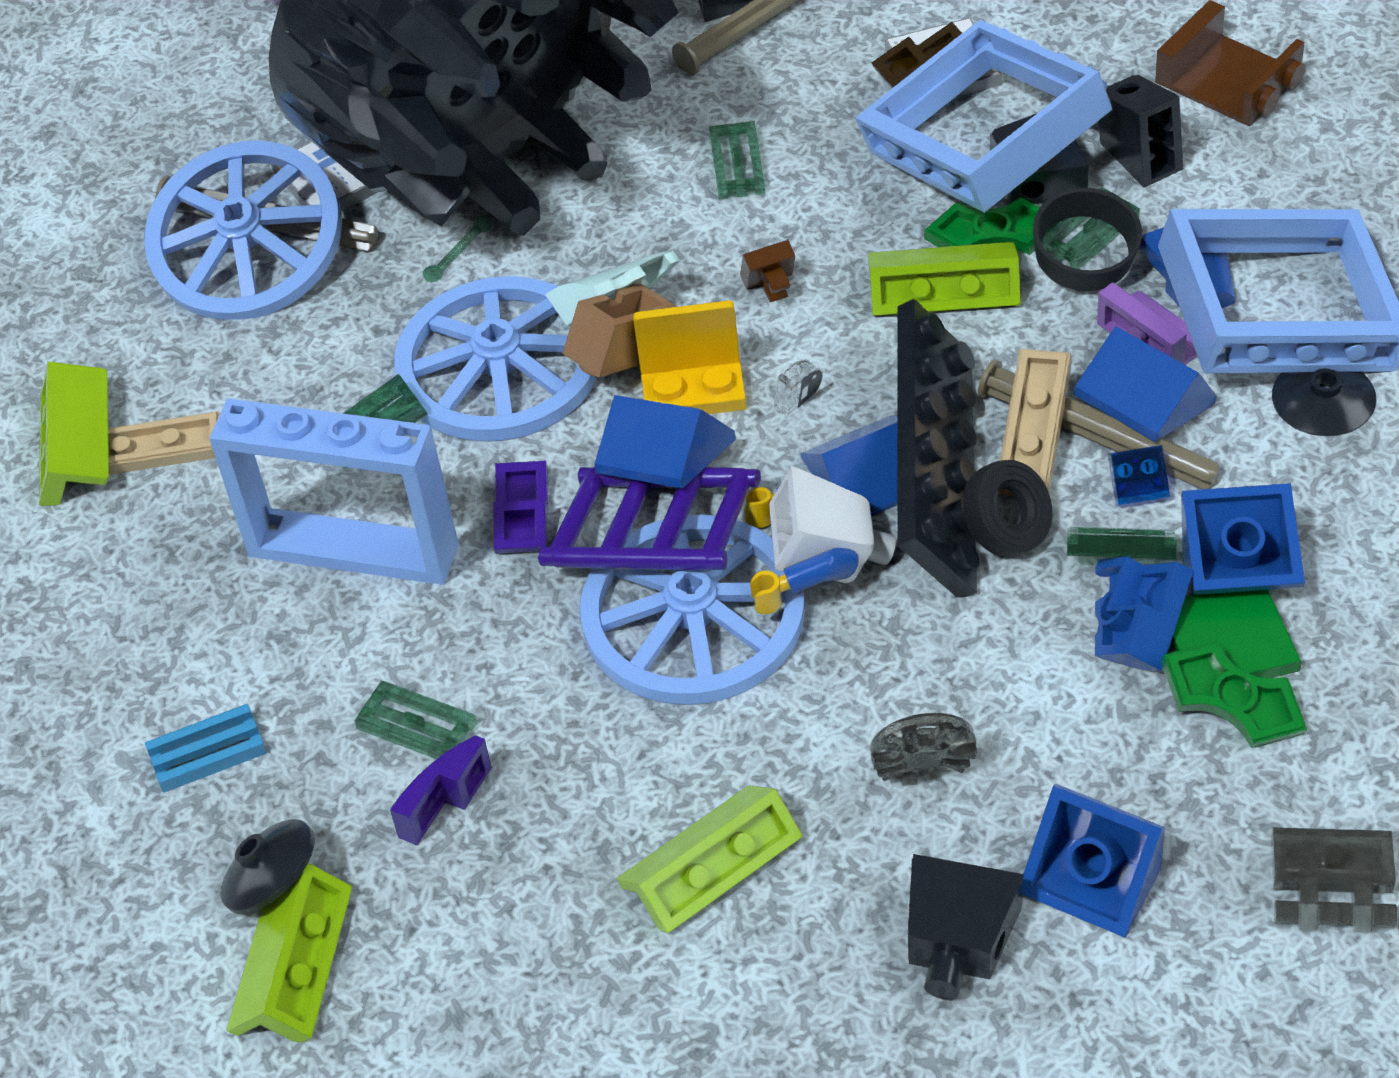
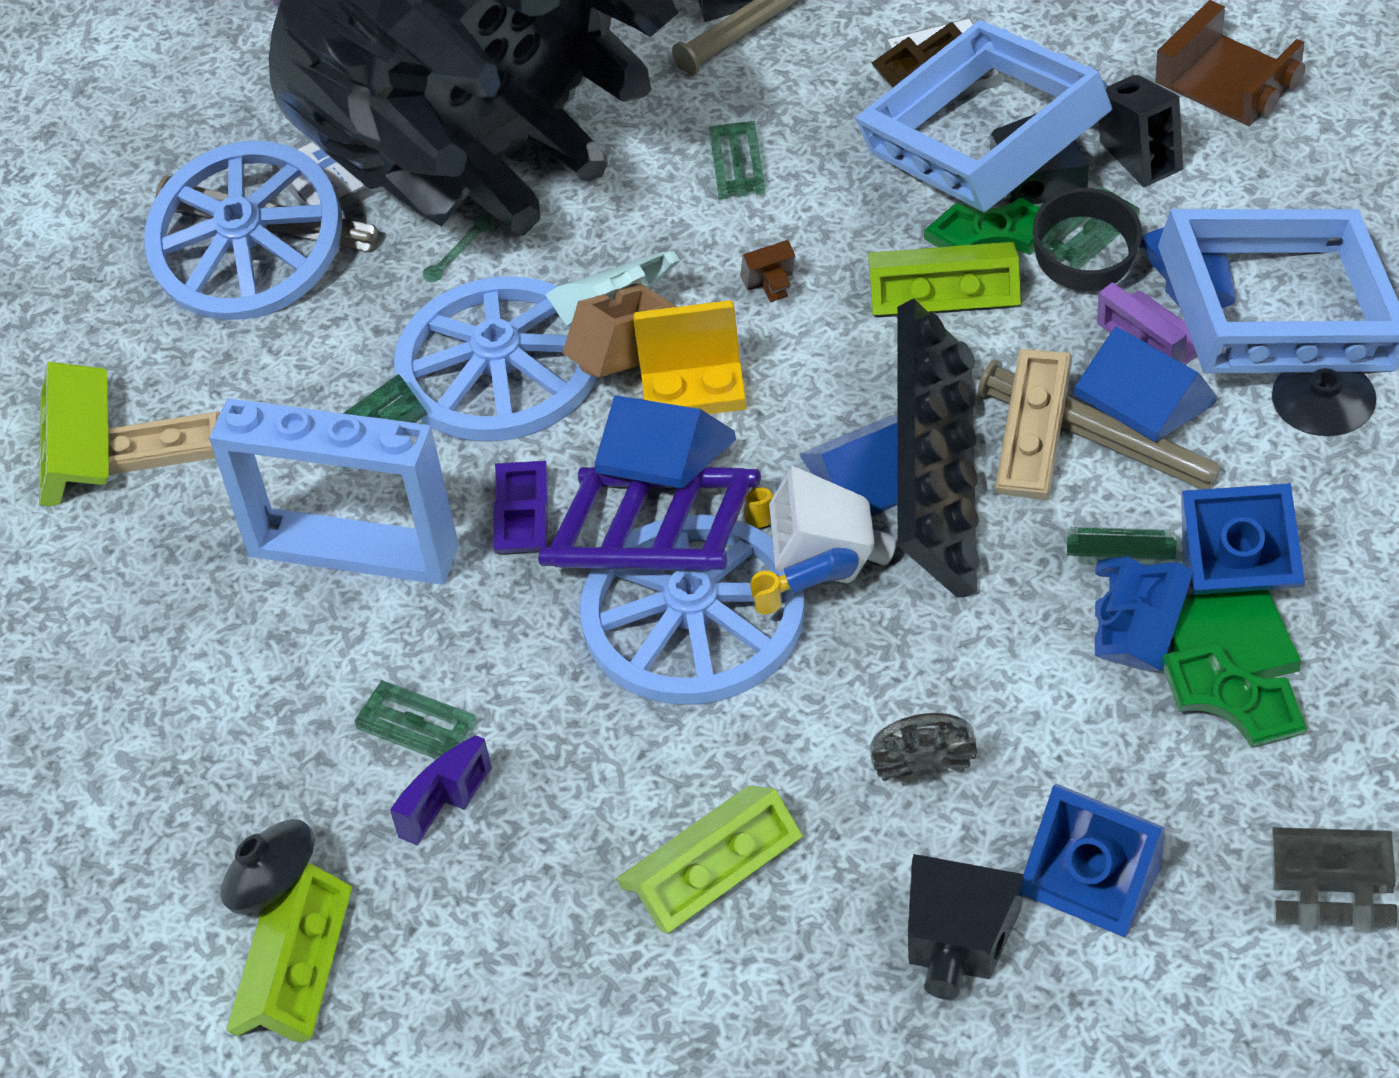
(200, 741): dark azure tile -> none
(796, 386): clear tile -> none
(982, 515): black tyre -> none
(1138, 475): clear blue tile -> none

